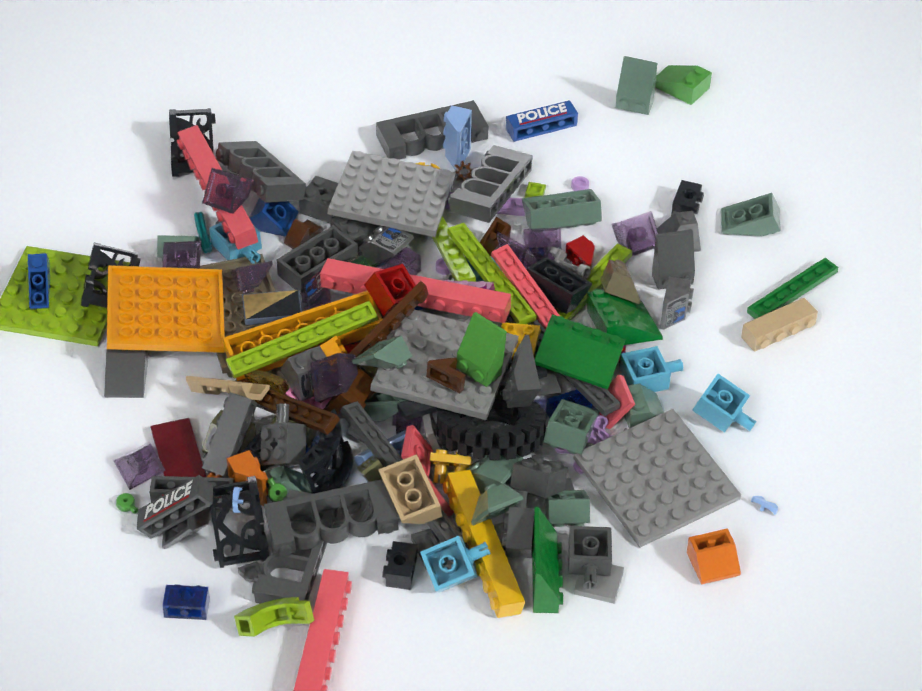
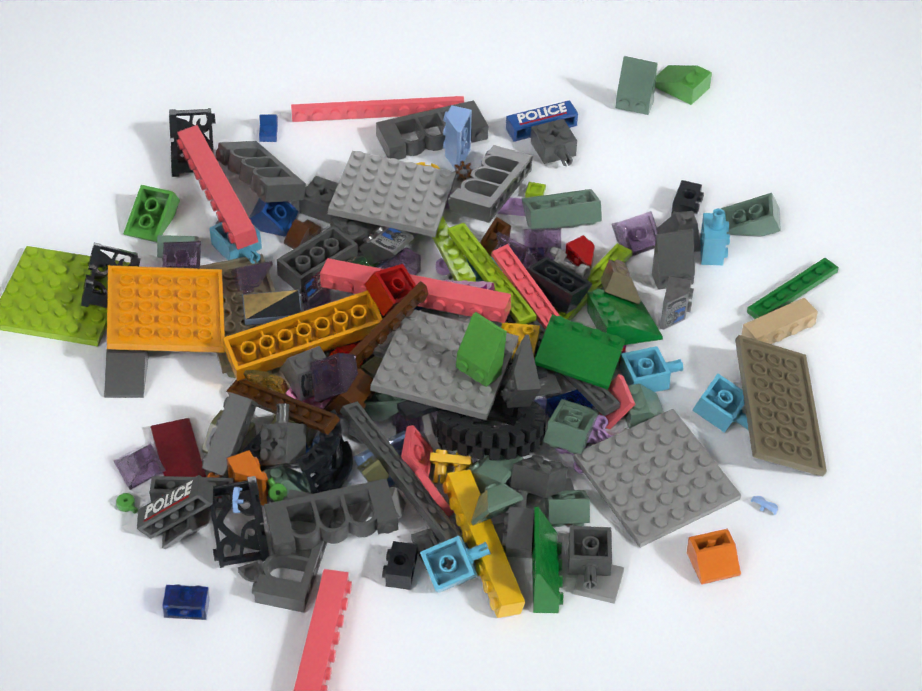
(39, 280): blue slope -> none
(151, 213): none -> bright green slope
(203, 232): teal axle -> none
(216, 386): tan piece -> none
(226, 190): clear purple slope -> none
(268, 127): none -> blue slope
(272, 614): lime arch -> none
(301, 339): lime plate -> none
(332, 347): light orange brick -> none
(369, 108): none -> coral plate
(385, 354): sand green slope -> none
(411, 491): tan slope -> none
(445, 373): reddish brown slope -> none
(554, 142): none -> dark grey brick
(579, 183): lavender tile -> none
(714, 238): none -> medium azure brick
(780, 406): none -> dark tan plate

